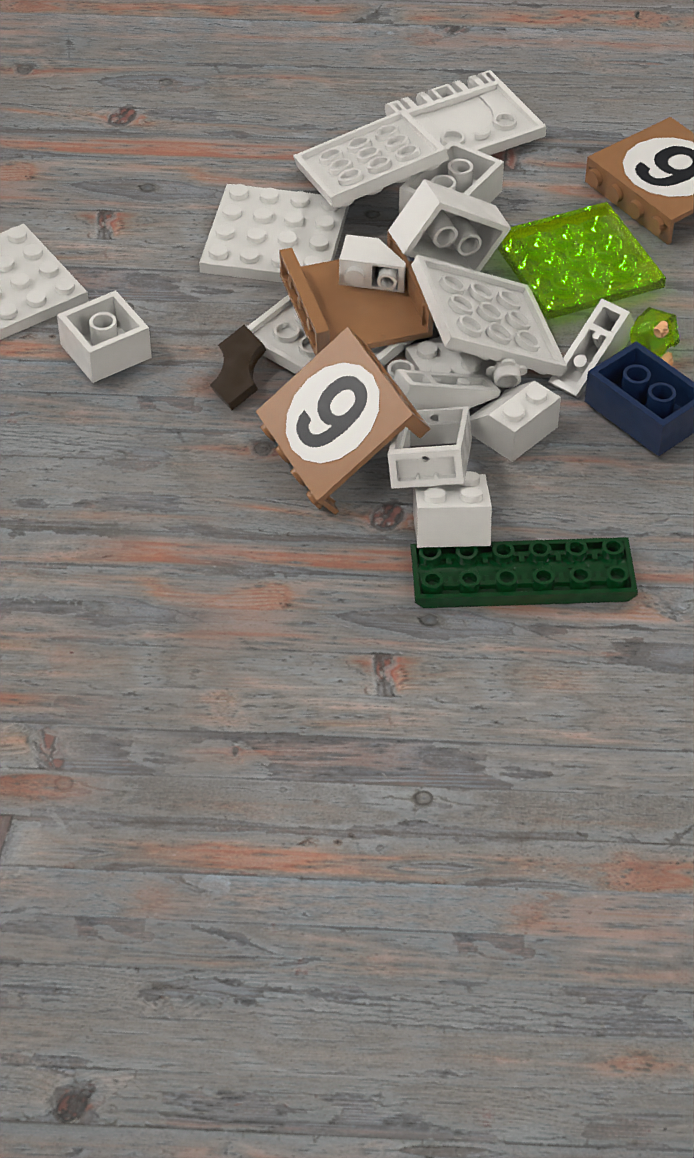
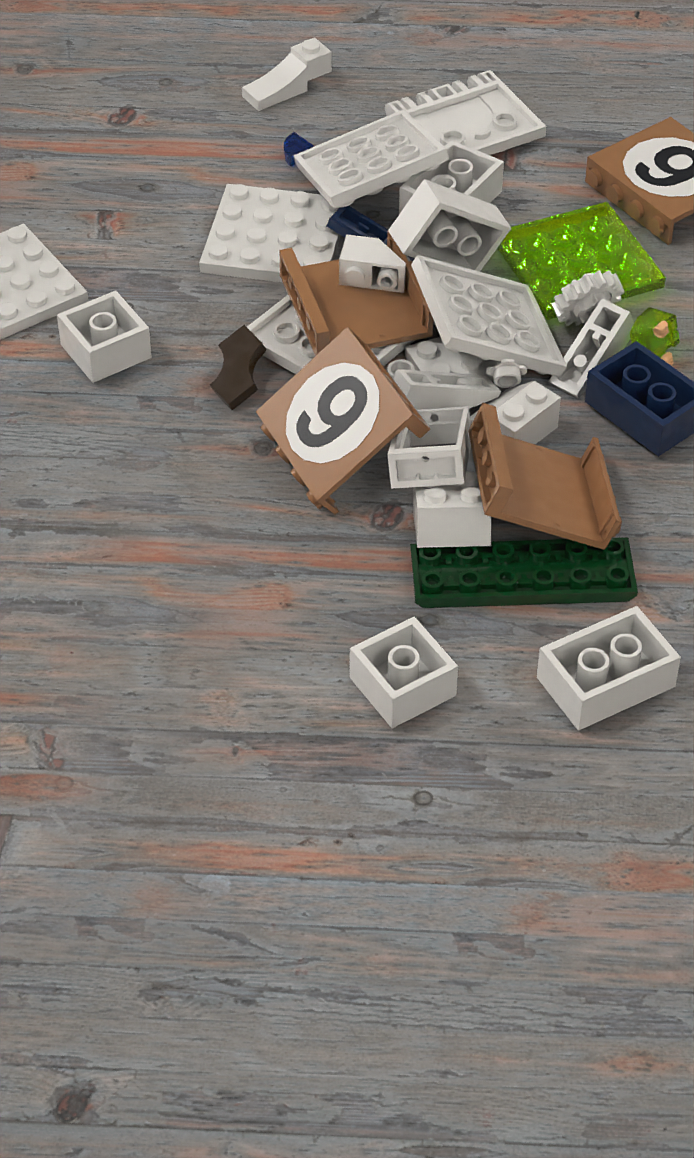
(290, 76): none -> white slope
(293, 145): none -> clear blue tile
(351, 222): none -> dark blue tile
(403, 672): none -> white brick
(543, 486): none -> medium nougat panel
(583, 296): none -> white gear
(608, 667): none -> white brick

